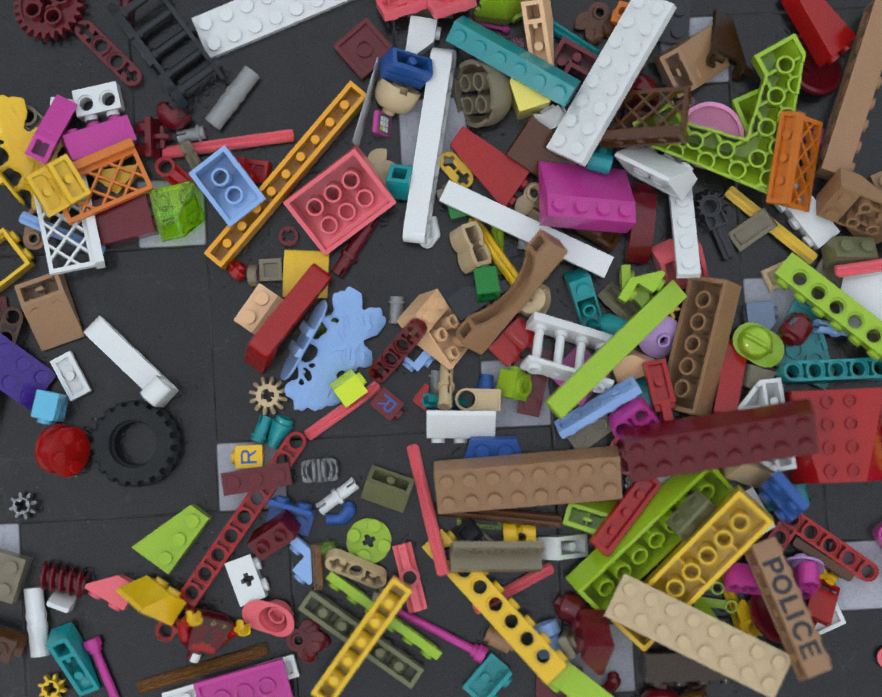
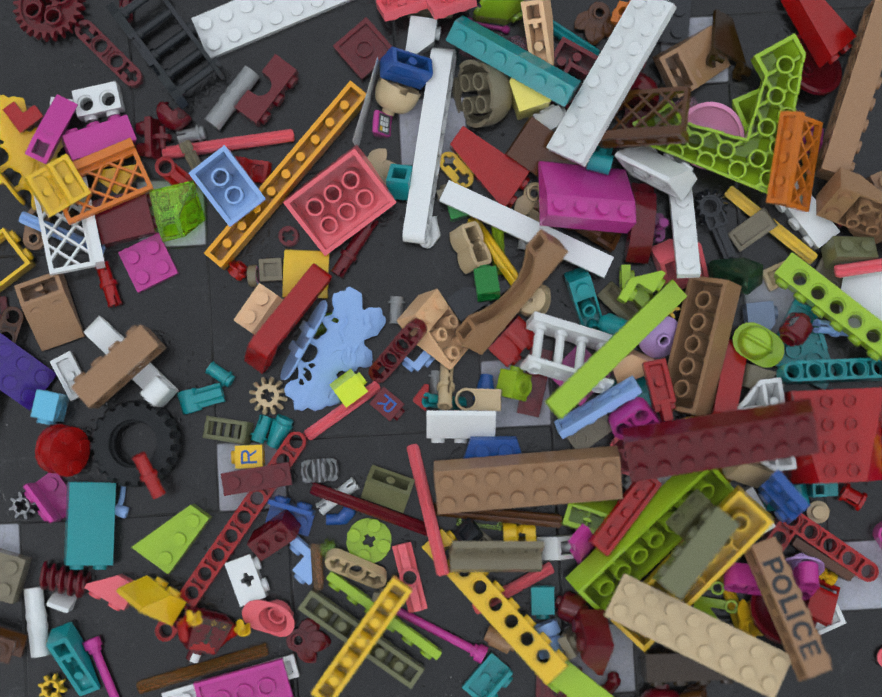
(21, 119): none -> red piece
(49, 496): none -> dark pink bracket
(89, 524): none -> teal brick
(108, 285): none -> red pin
(118, 366): none -> medium nougat brick
(120, 509): none -> light blue hand
(148, 263): none -> dark pink plate
(148, 475): none -> red pin
(196, 399): none -> teal piece
(220, 374): none -> teal pin
(241, 432): none -> olive slope
(257, 107): none -> dark red arch
(368, 508): none -> dark red axle
(542, 601): none -> teal brick
(580, 544): none -> dark pink slope
(660, 225): none -> magenta piece
(696, 551): none -> olive wedge
(739, 271): none -> clear green slope
(818, 512): none -> tan plate
(822, 489): none -> teal piece
(852, 496): none -> red bush

